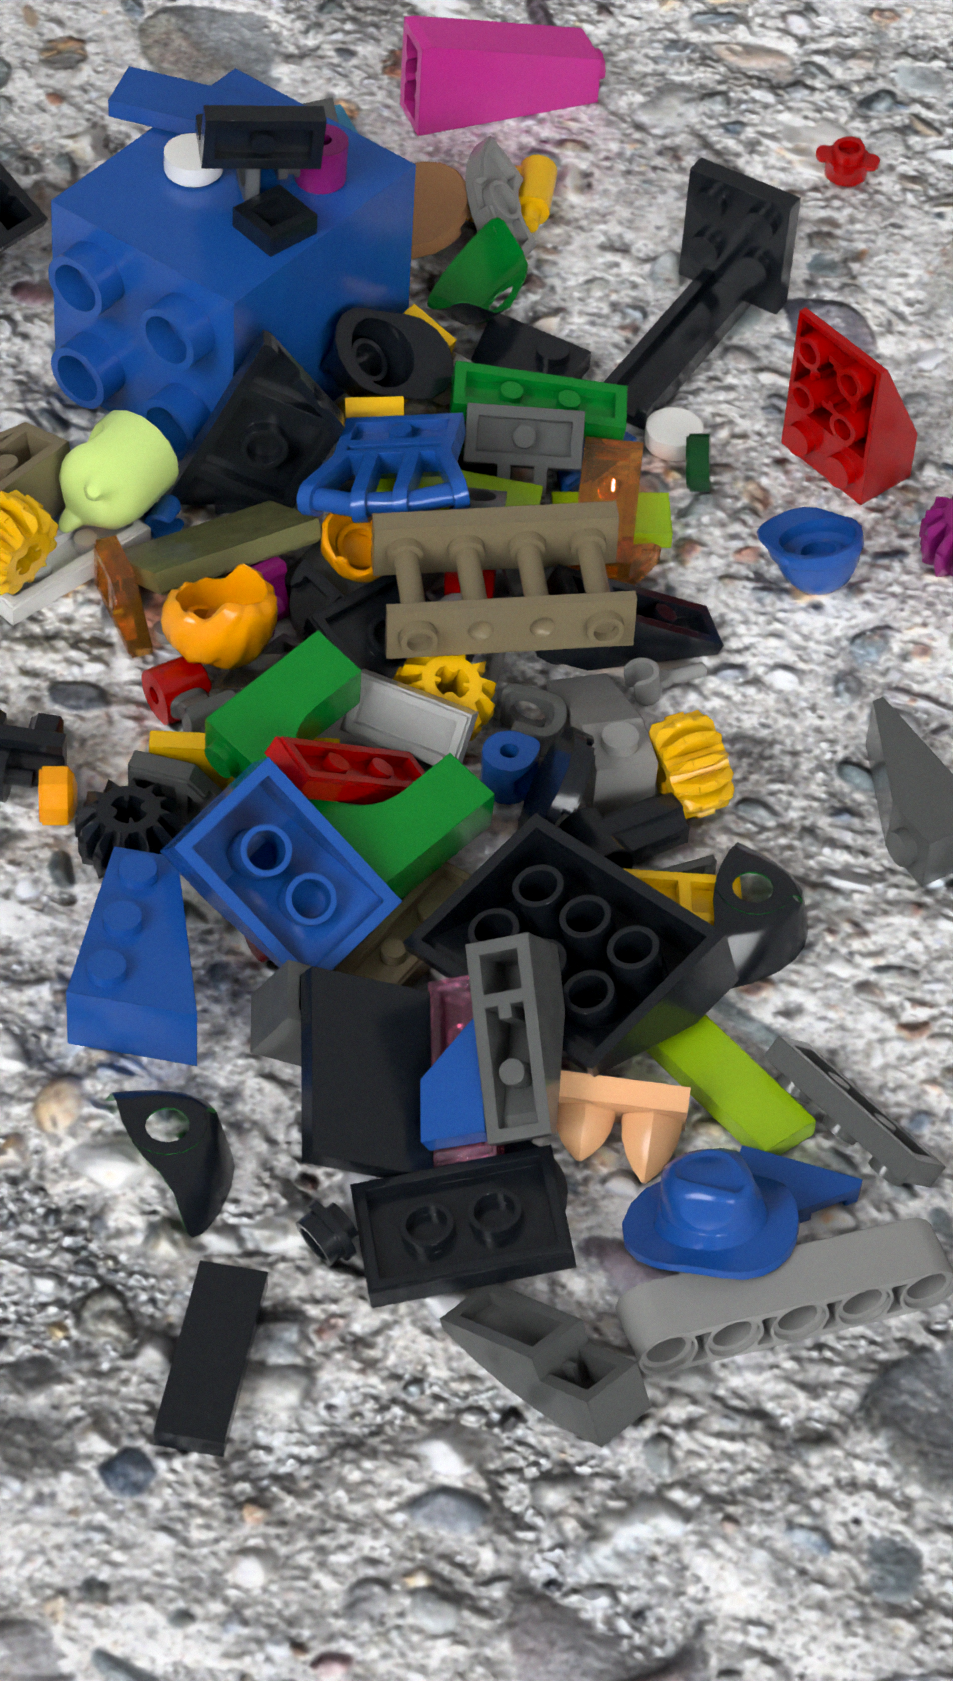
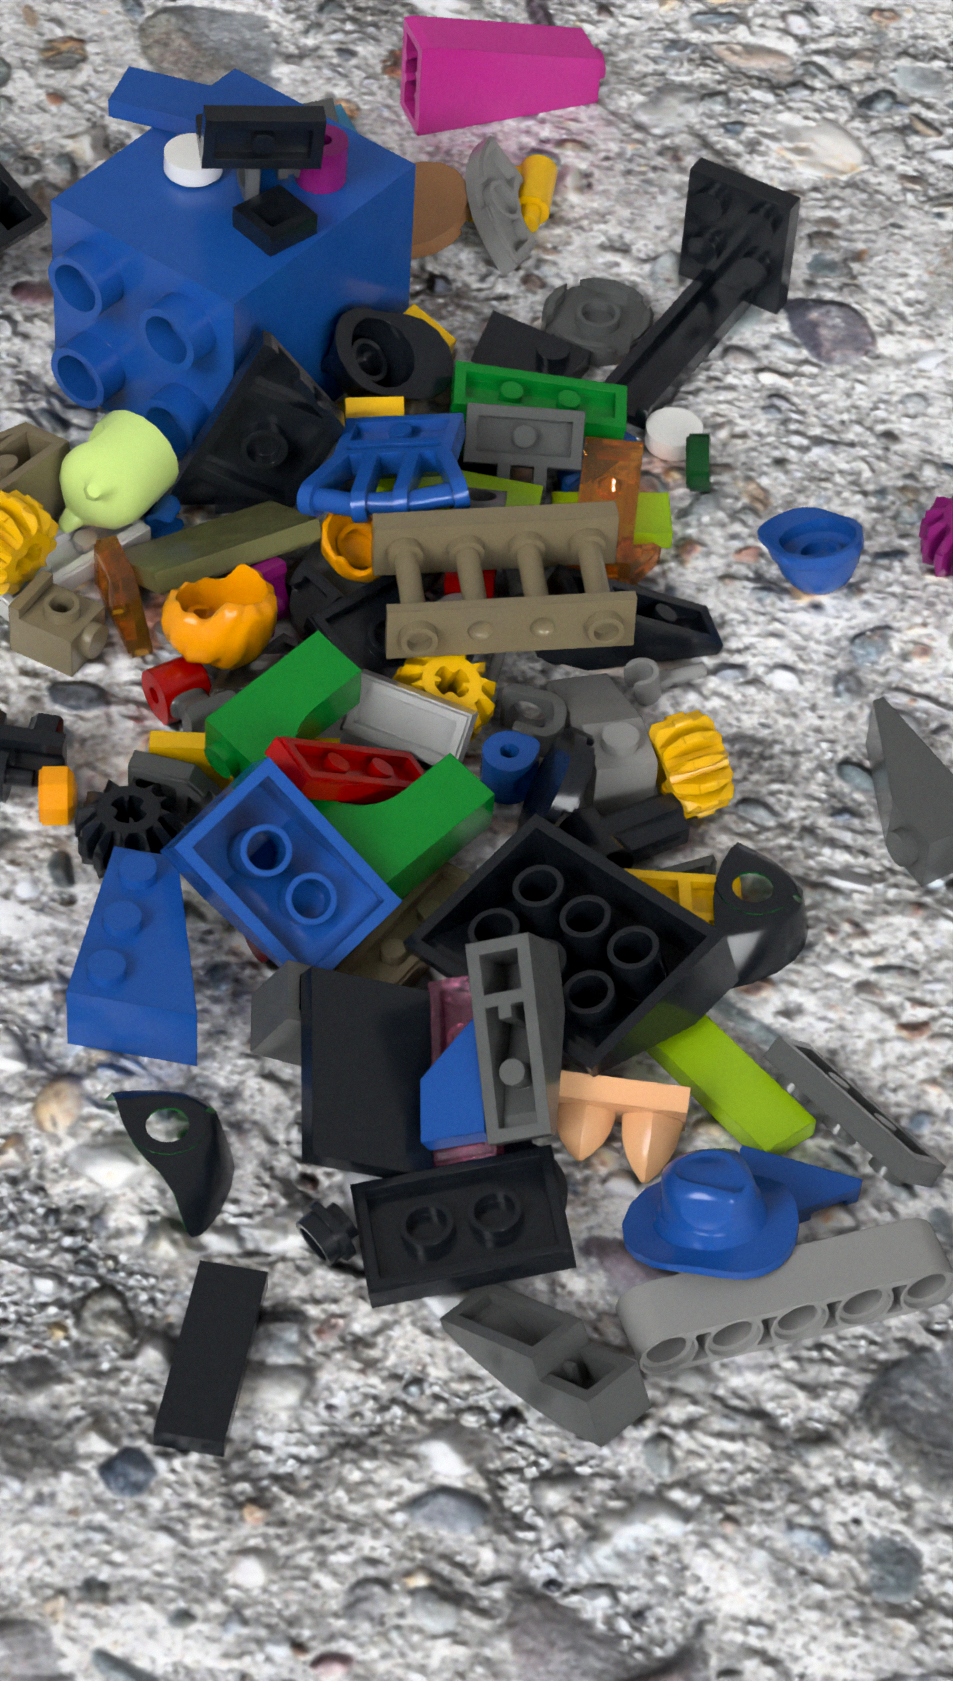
(56, 625): none -> dark tan brick
(479, 275): green piece -> none
(598, 317): none -> dark grey tile
(845, 413): red slope -> none
(847, 161): red plate -> none

